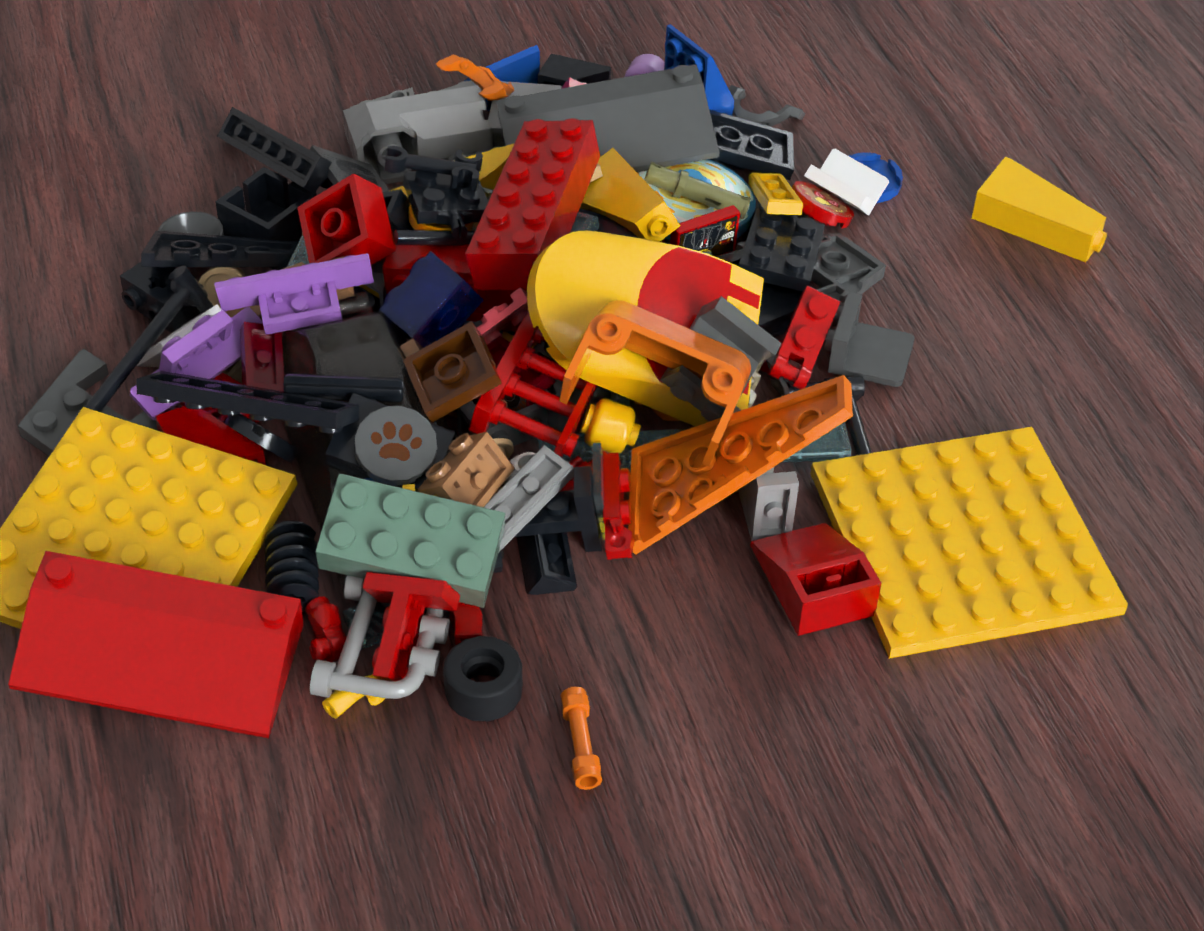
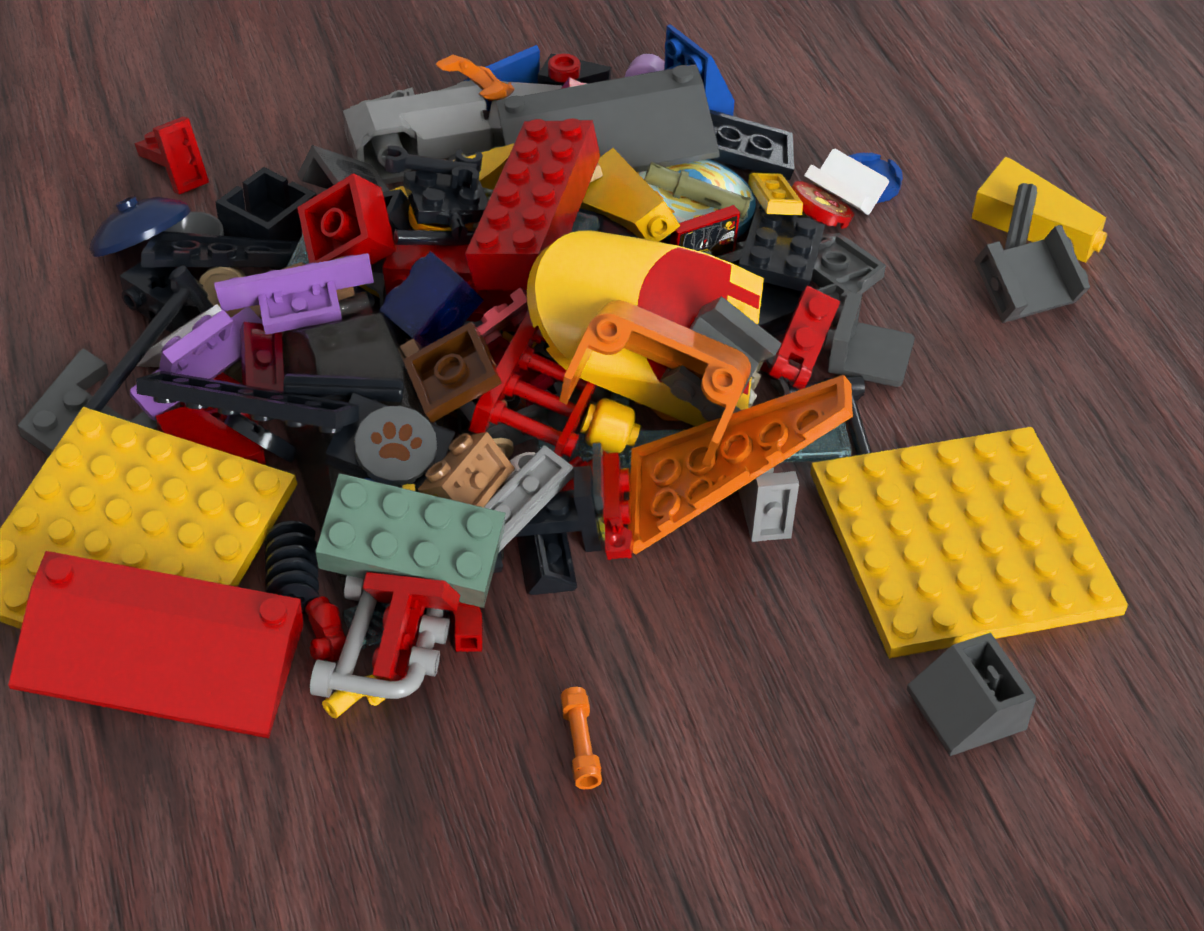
(136, 222): none -> dark blue dish
(177, 150): none -> red bracket
(275, 150): black plate -> none
(483, 699): black tyre -> none
(564, 66): none -> red tile
(767, 118): dark grey helmet -> none
(818, 577): red slope -> none
(973, 695): none -> dark grey slope
(1021, 215): none -> dark grey axle
(1032, 275): none -> dark grey panel

